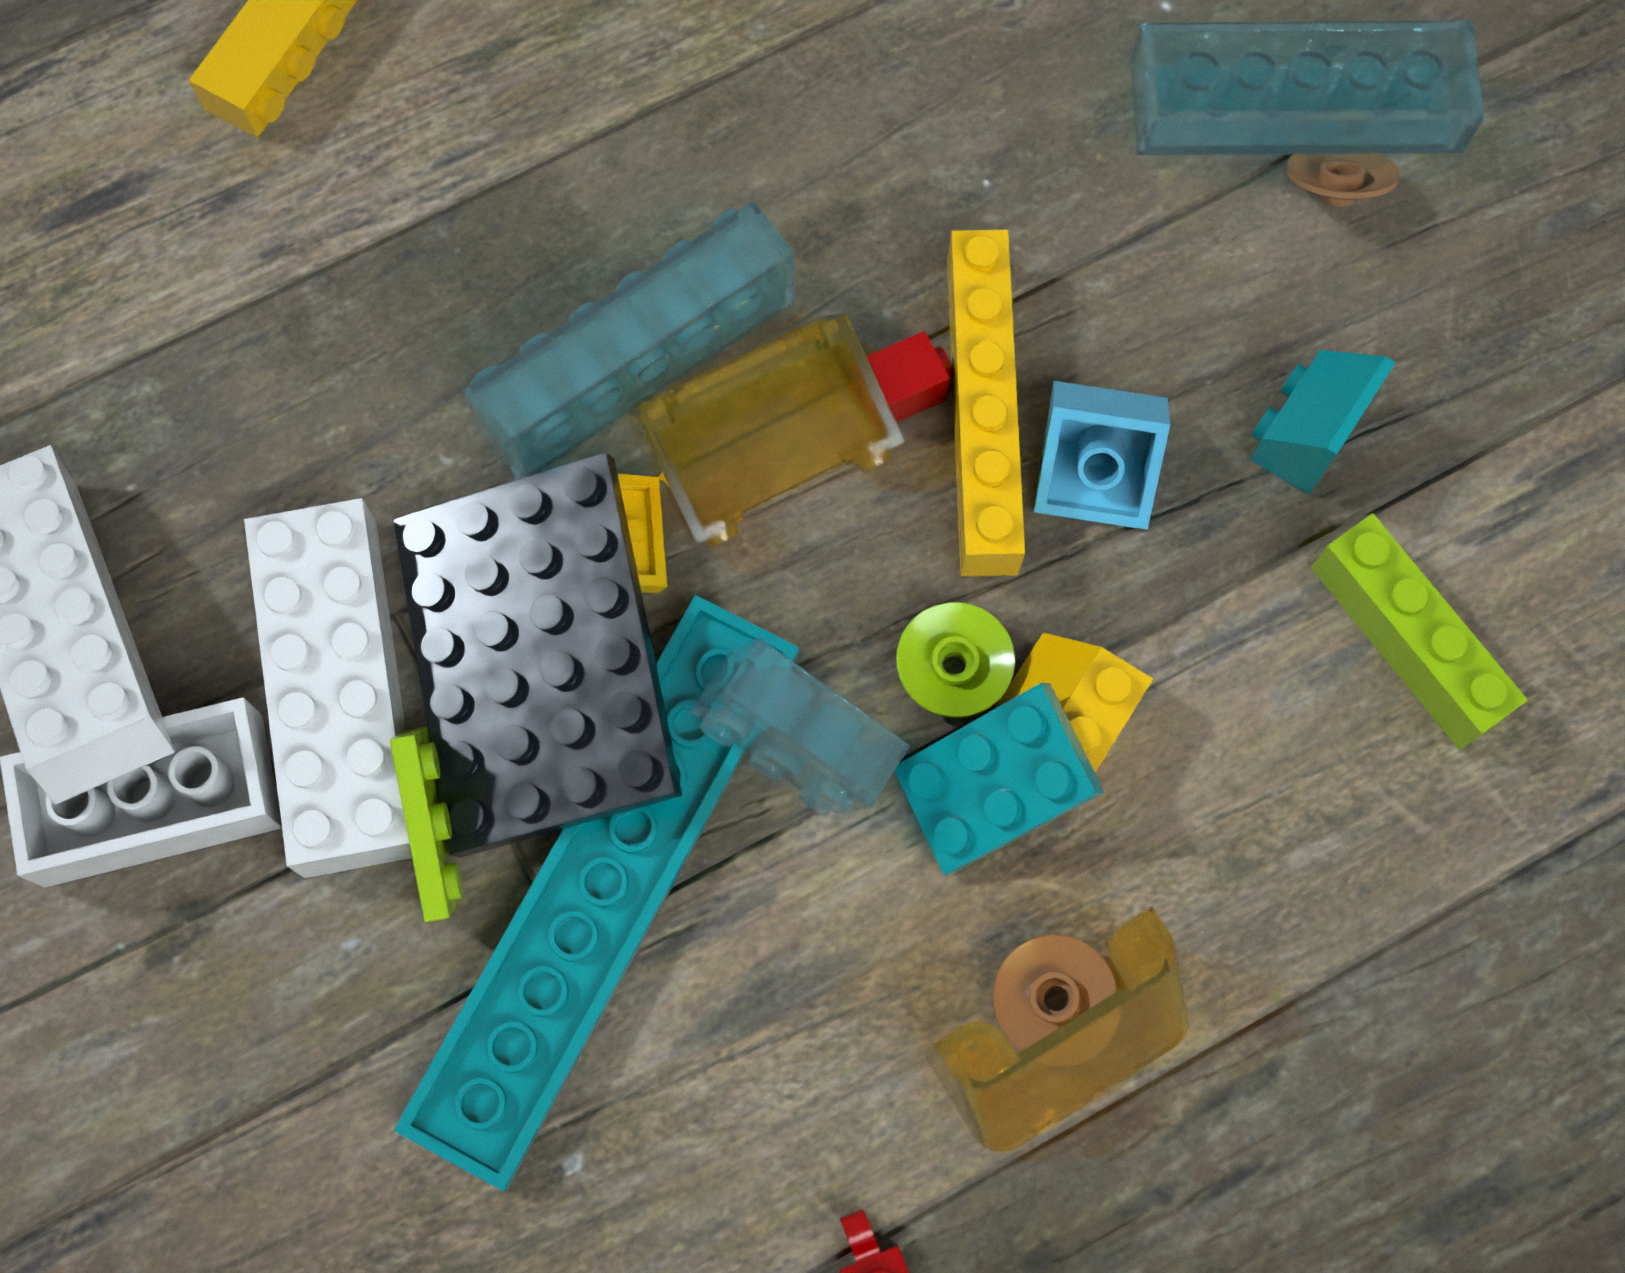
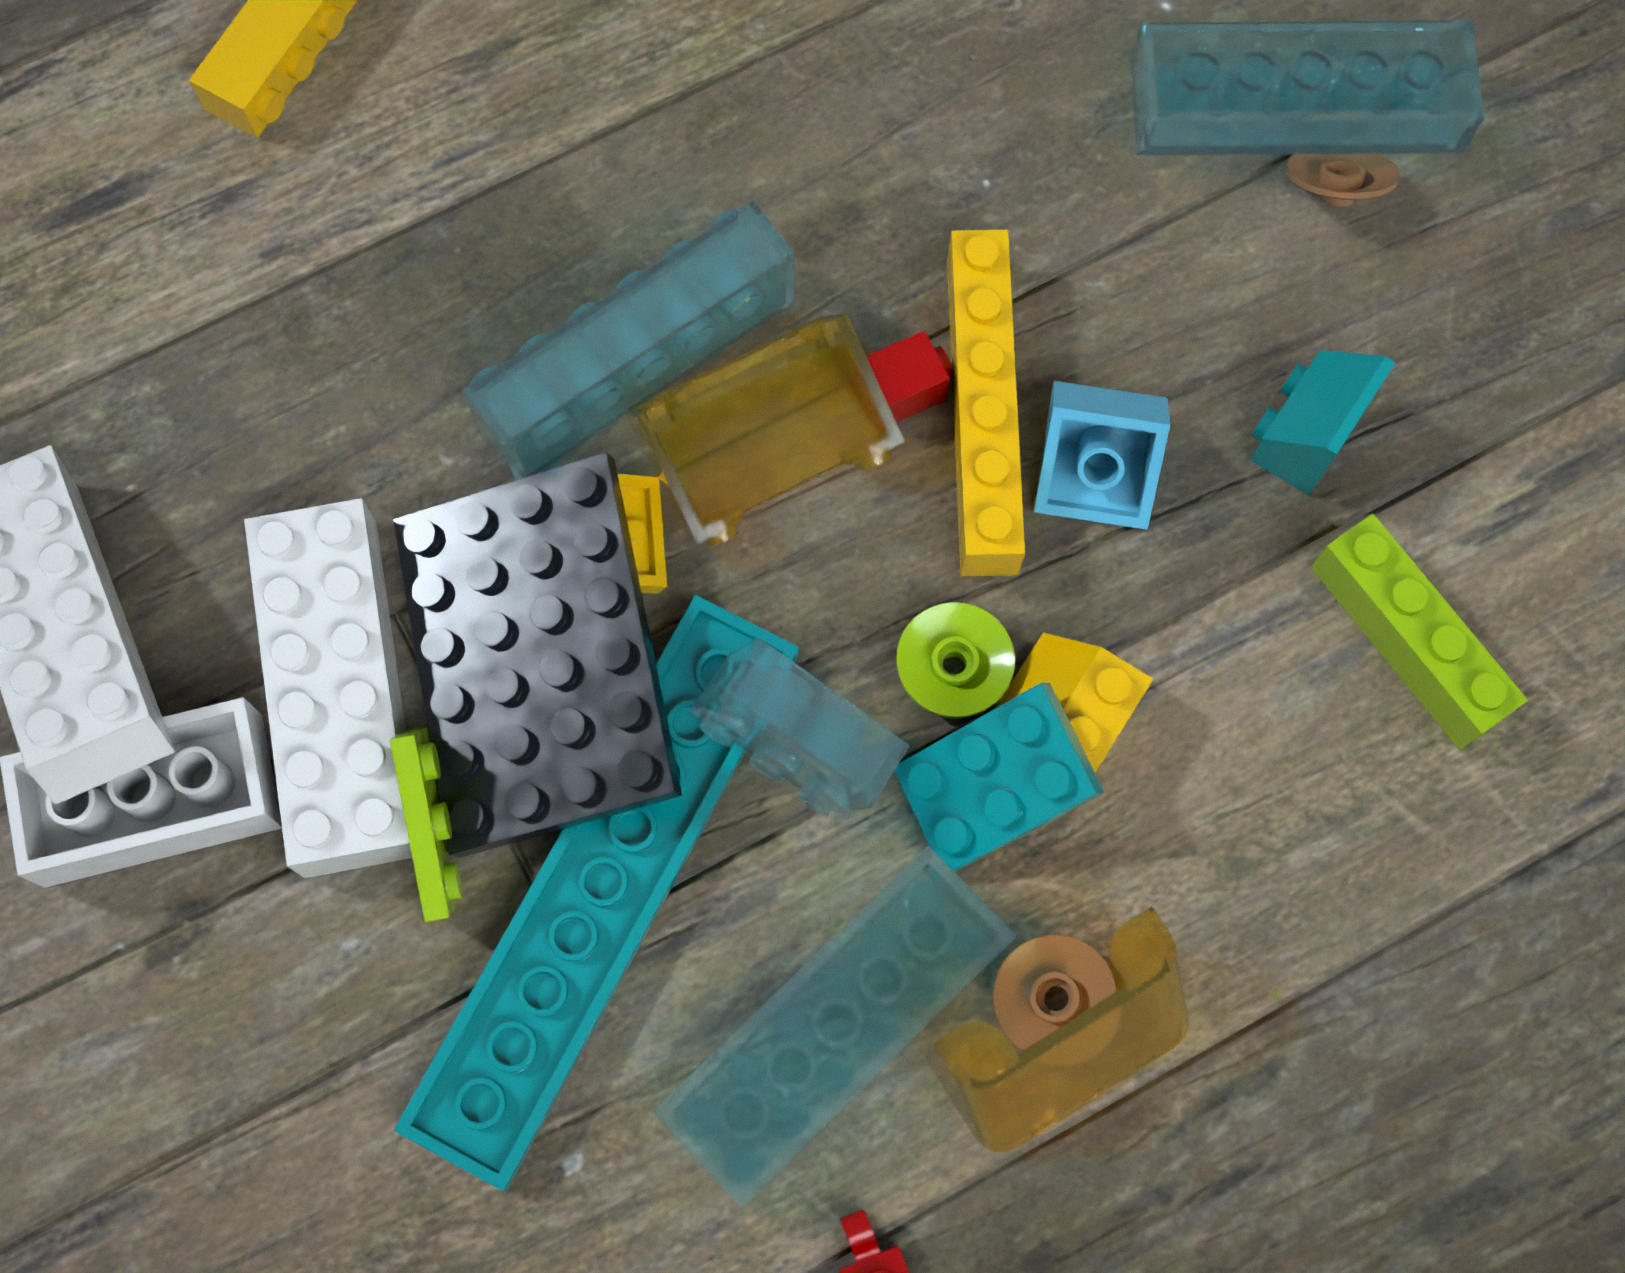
(834, 1027): none -> clear light blue brick

